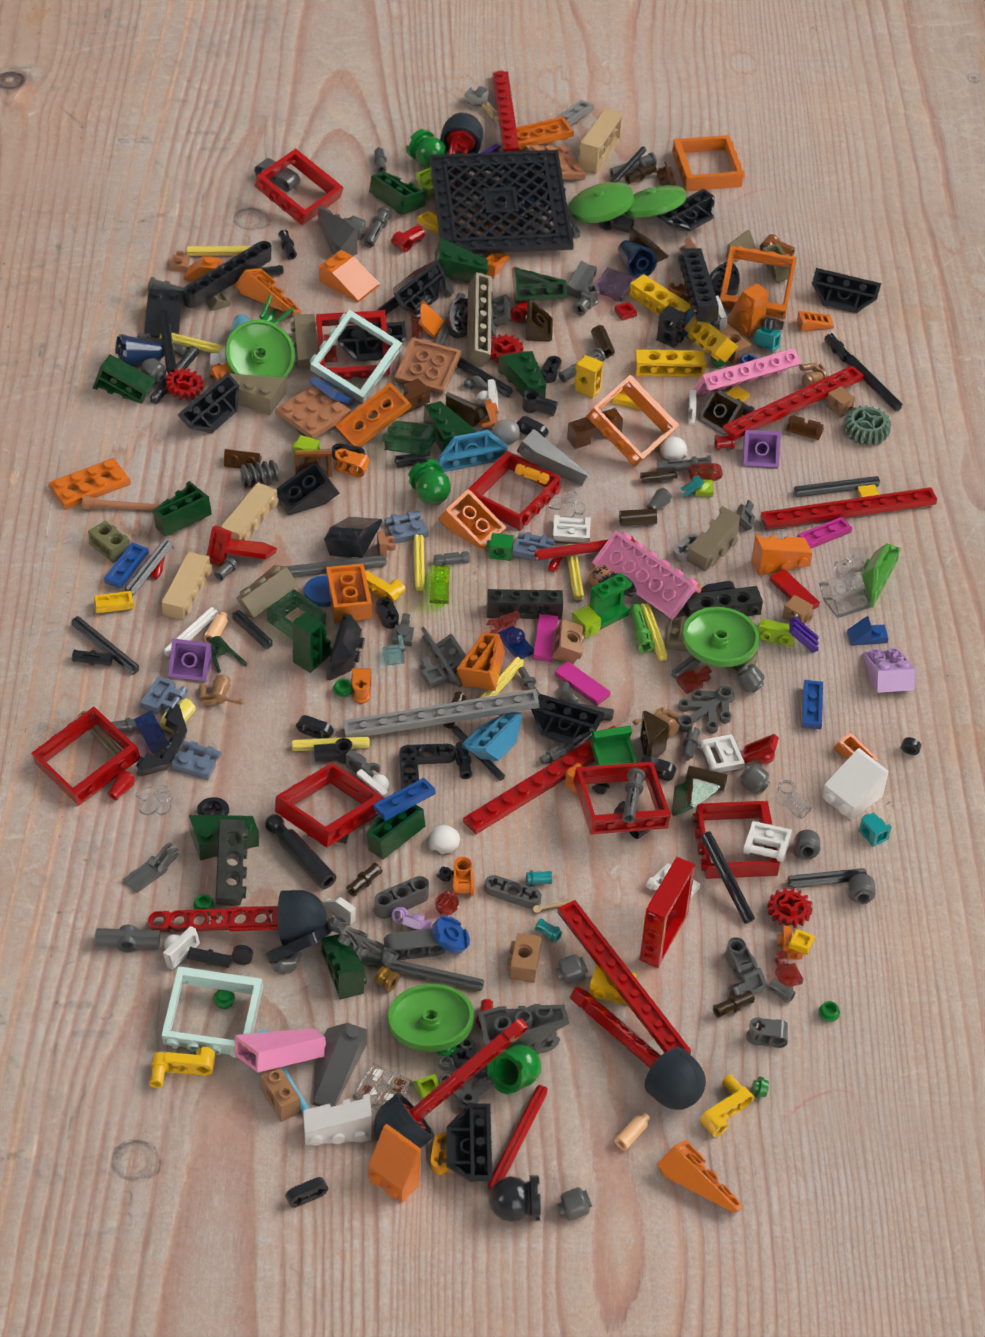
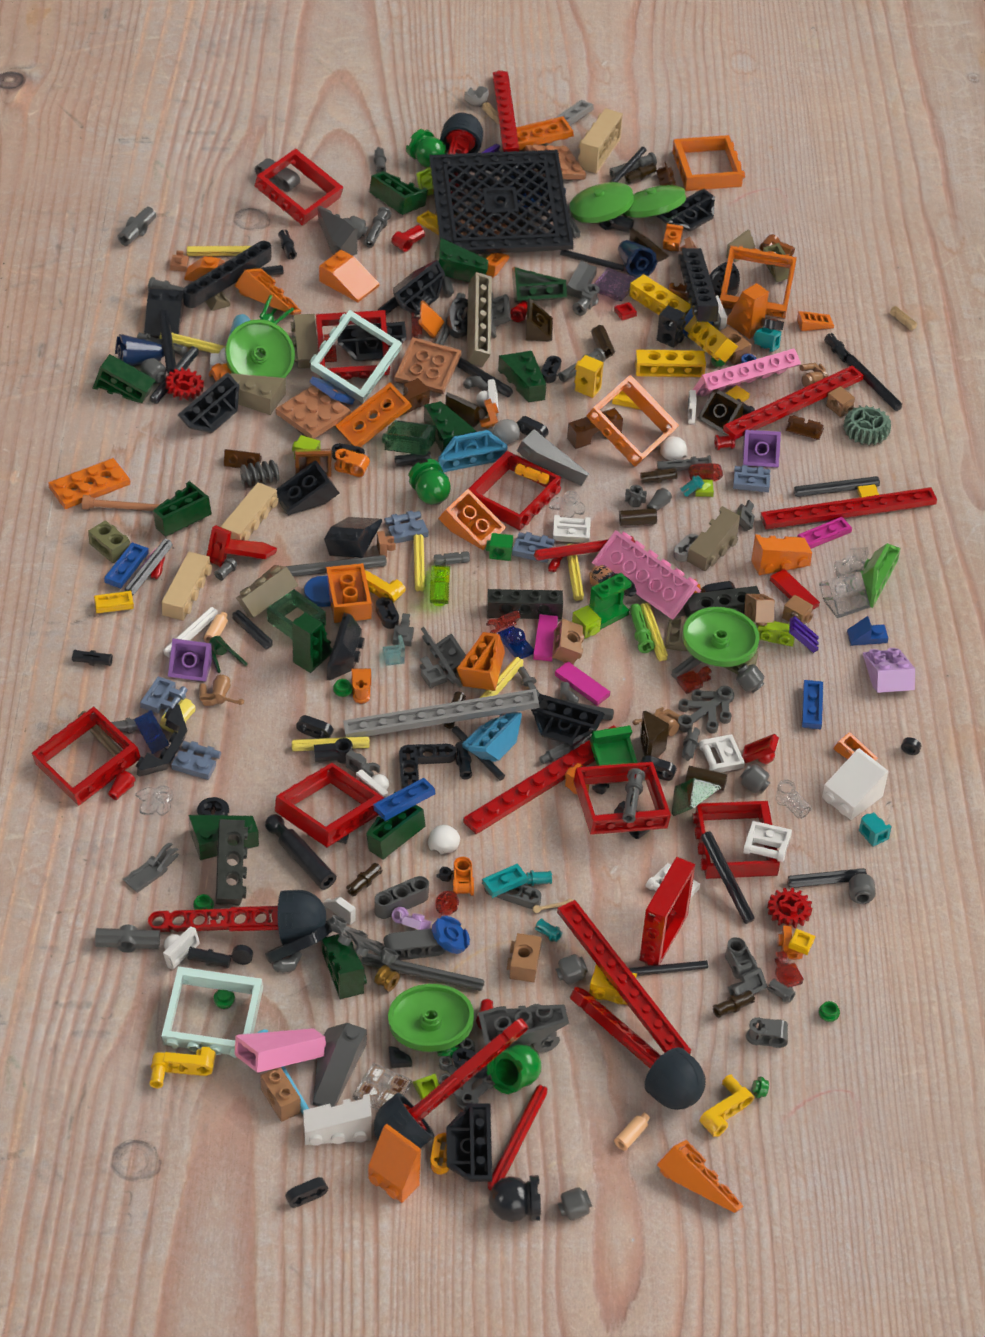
(105, 645): black axle -> none
(136, 226): none -> dark grey piece
(398, 1058): none -> black tile
(504, 345): red gear -> none
(504, 880): none -> teal plate
(533, 402): black piece -> none
(593, 260): none -> black bar
(635, 496): none -> dark grey gear
(665, 968): none -> black bar
(672, 237): none -> orange brick
(751, 478): none -> sand blue plate
(759, 608): none -> medium nougat brick
(807, 844): dark grey head -> none
(844, 291): black wedge -> none
(903, 318): none -> tan axle

